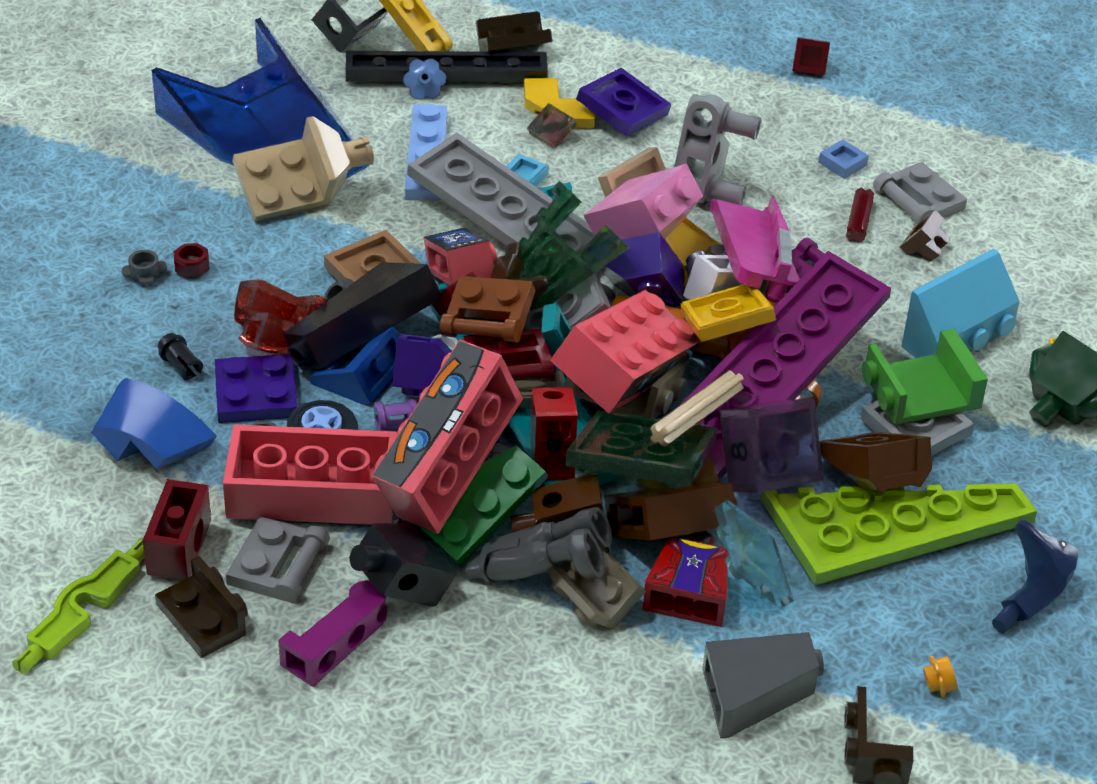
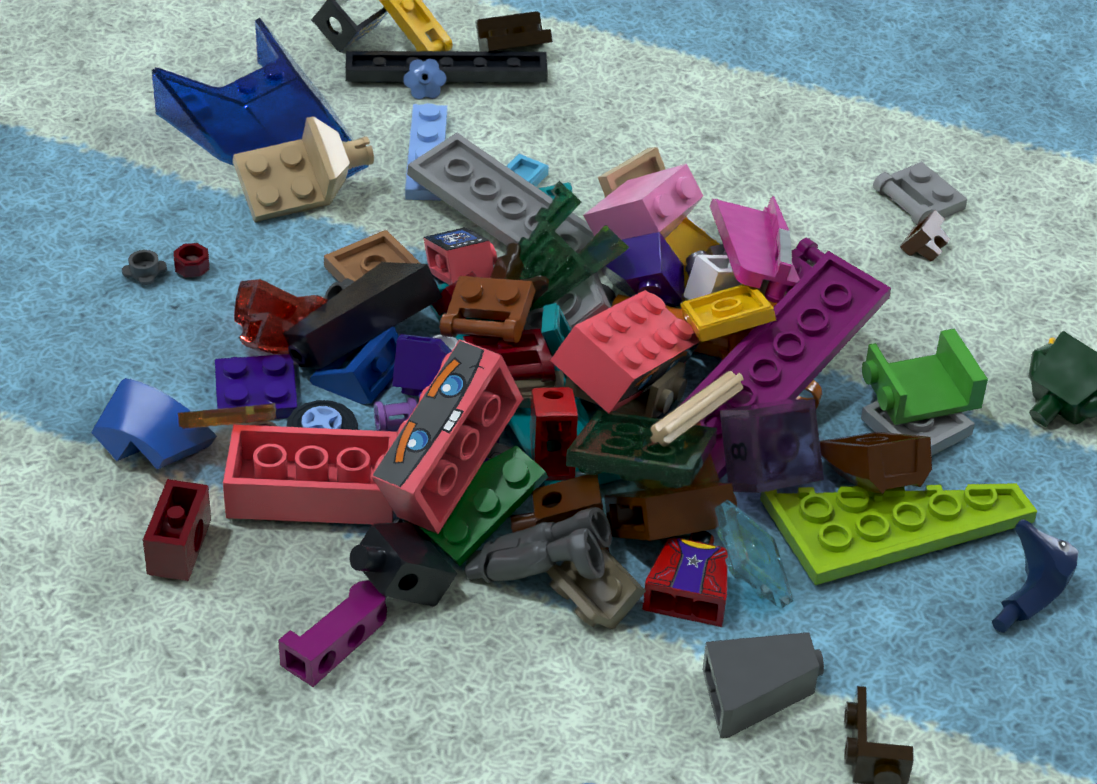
(68, 617): lime piece -> none
(175, 350): black pin -> none
(204, 609): dark brown bracket -> none
(227, 416): none -> clear orange tile
(266, 553): light grey plate -> none
(541, 91): yellow tile -> none
(551, 126): clear smoke tile -> none
(623, 101): dark purple plate -> none
(707, 143): light grey piece -> none
(811, 56): dark red tile -> none
(843, 159): medium blue tile -> none
(860, 215): dark red axle -> none
(940, 676): light orange plate -> none
(970, 298): medium azure slope -> none

